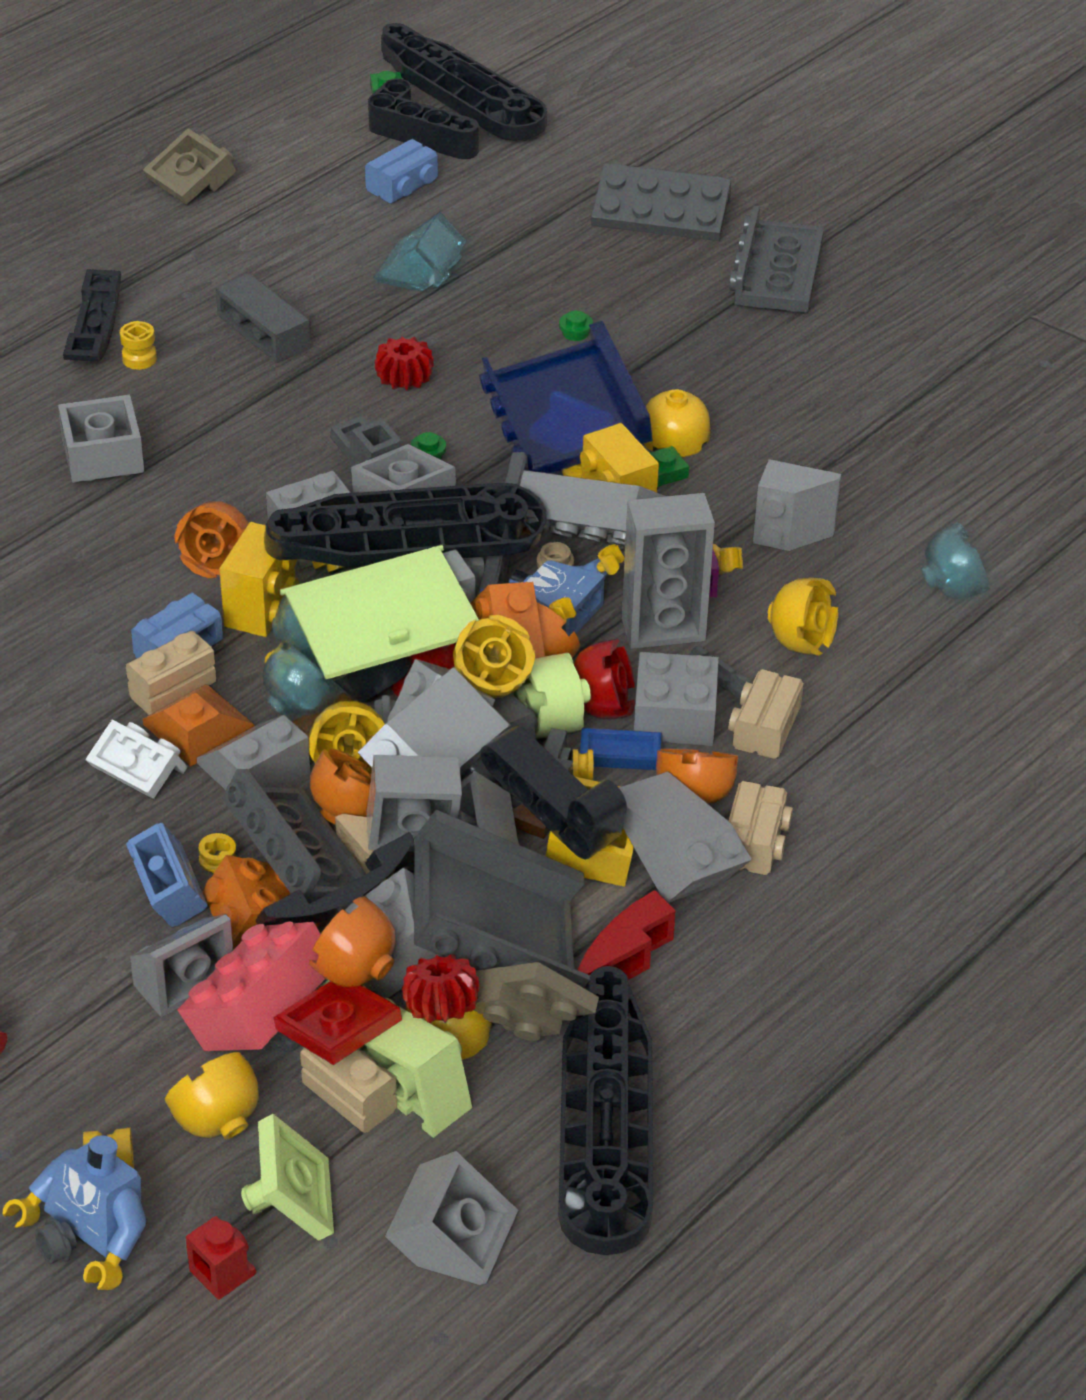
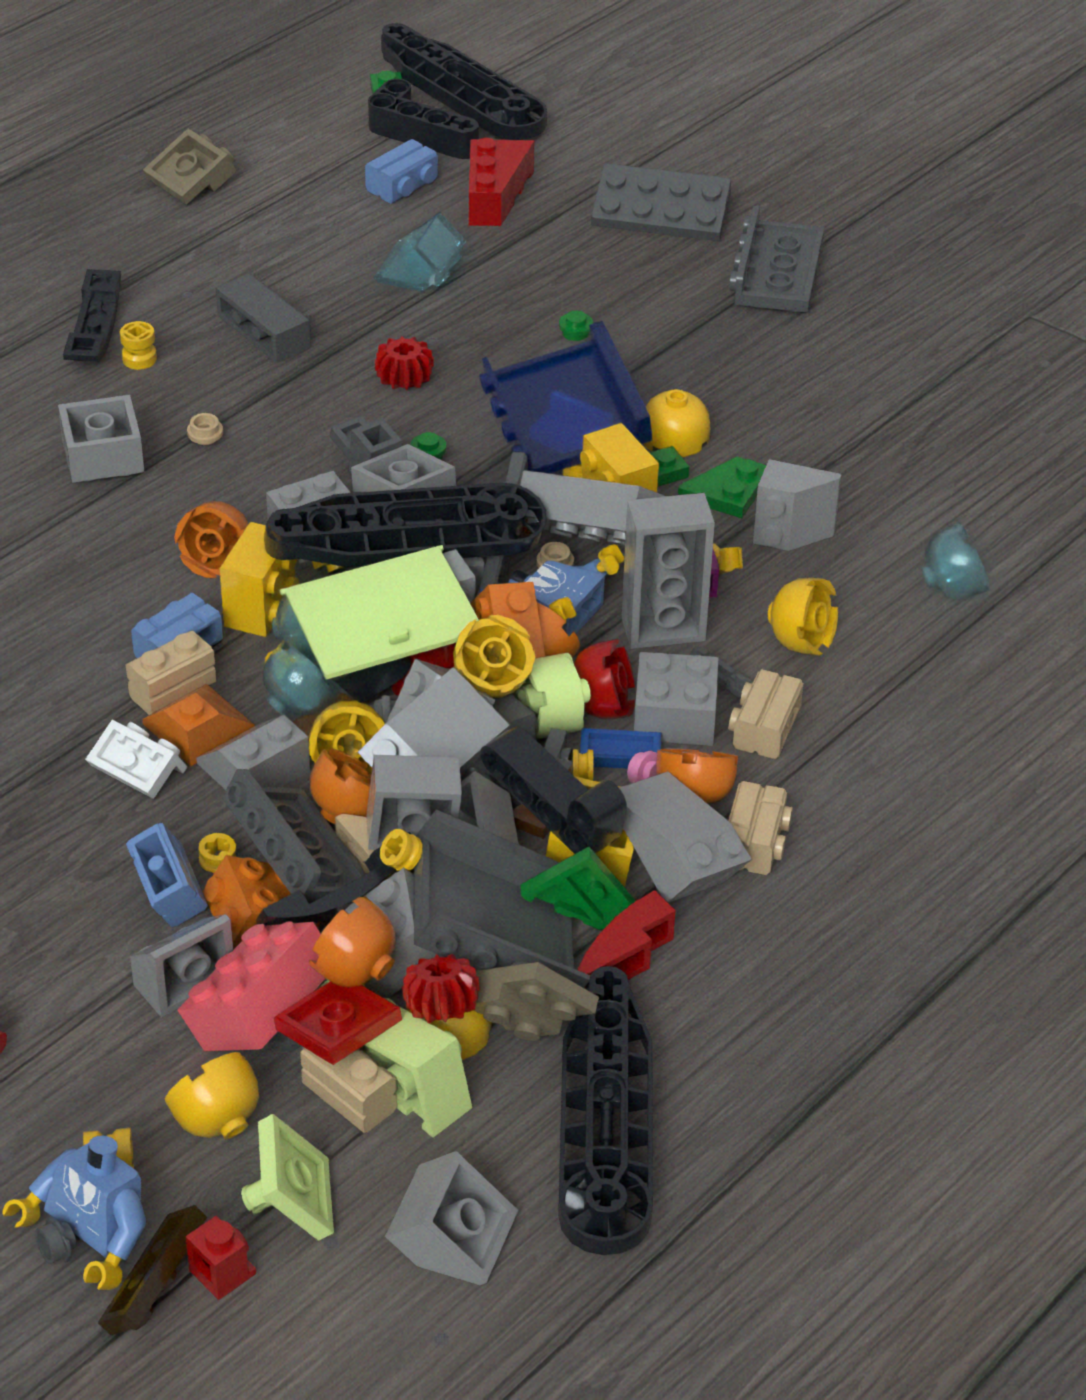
(152, 1272): none -> dark brown plate
(204, 429): none -> tan plate
(401, 850): none -> yellow bush
(497, 177): none -> red wedge
(580, 889): none -> green wing
(642, 766): none -> bright pink plate
(729, 486): none -> green wing

